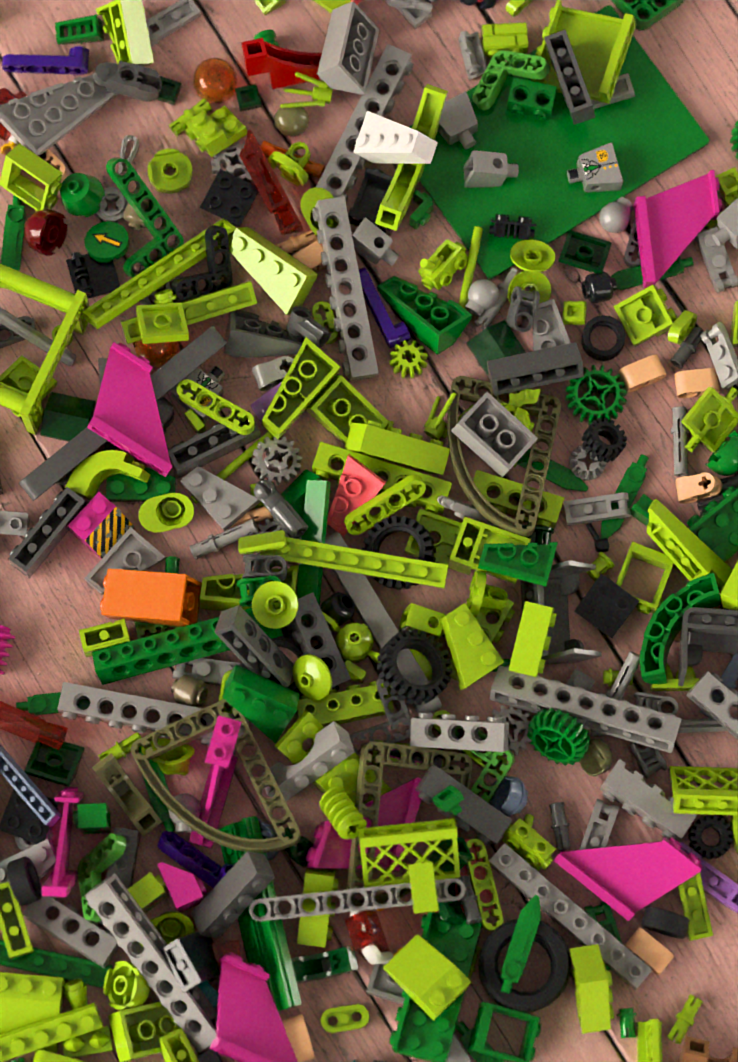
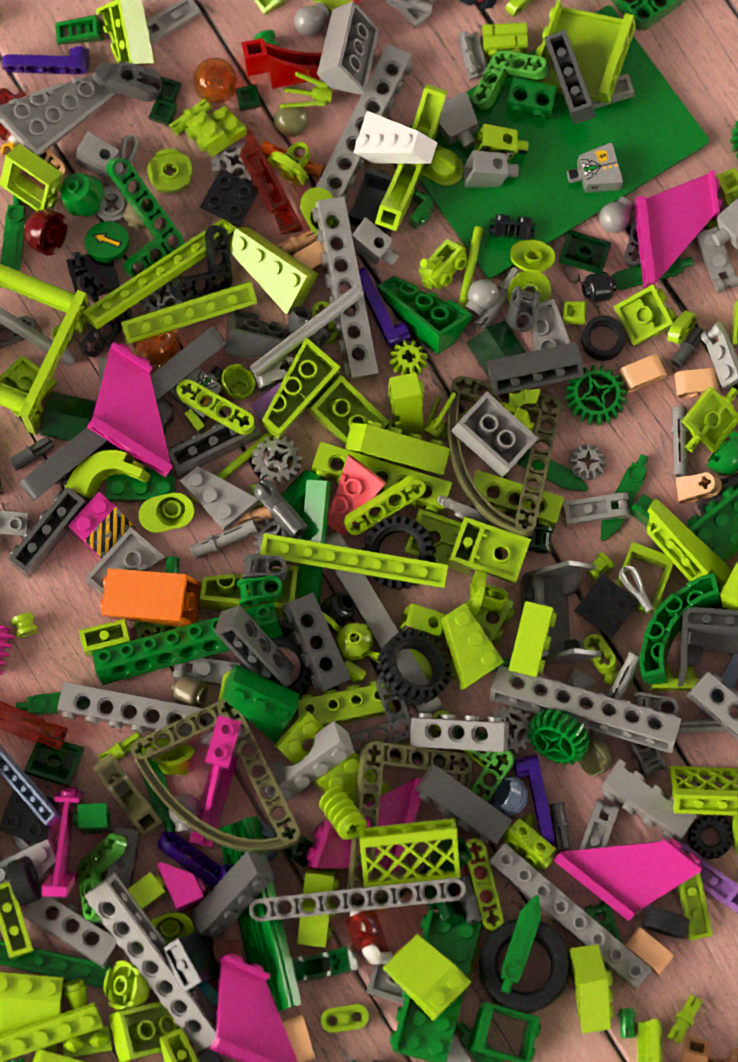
(24, 625): none -> lime wheel
(31, 453): none -> dark grey axle
(95, 153): none -> light grey torso
(99, 346): none -> black beam
(162, 323): lime plate -> none
(163, 112): none -> dark green tile
(164, 296): lime plate -> none
(238, 382): none -> lime hair
(262, 542): lime slope -> none
(264, 601): lime dish -> none
(307, 330): none -> light grey axle
(311, 19): none -> light grey piece
(312, 677): lime dish -> none
(406, 403): none -> lime wedge
(423, 887): lime tile -> none
(445, 167): none -> lime piece
(448, 800): green tile -> none
(500, 140): none -> lime torso
(522, 562): green wing -> none
(529, 768): none -> dark purple beam
(598, 447): black tyre -> none
(601, 545): black hand -> none
(605, 651): none -> lime beam
(640, 594): none -> light grey piece

